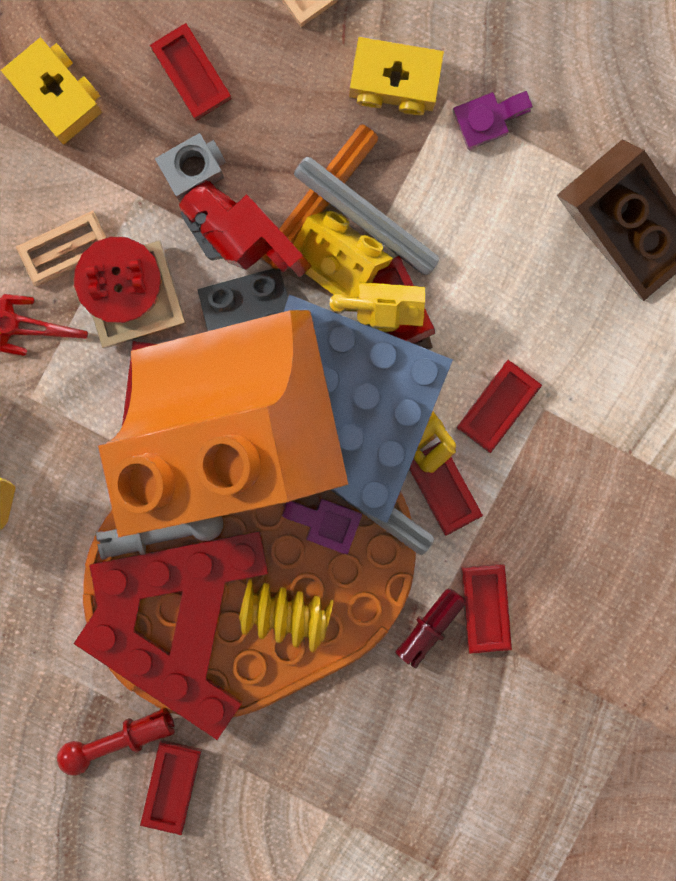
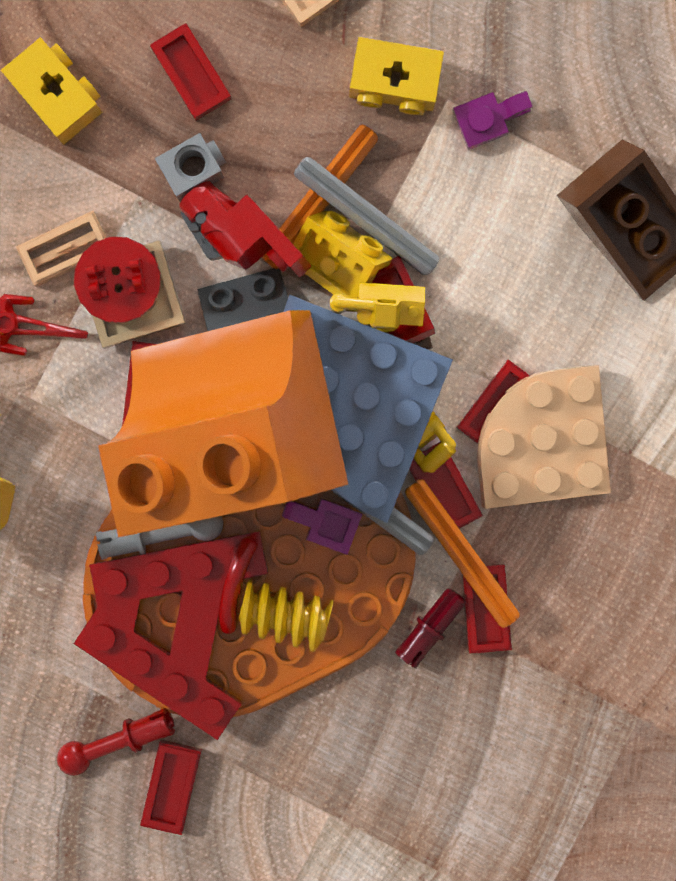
(233, 584): none -> red piece
(462, 553): none -> orange axle
(545, 440): none -> light nougat plate

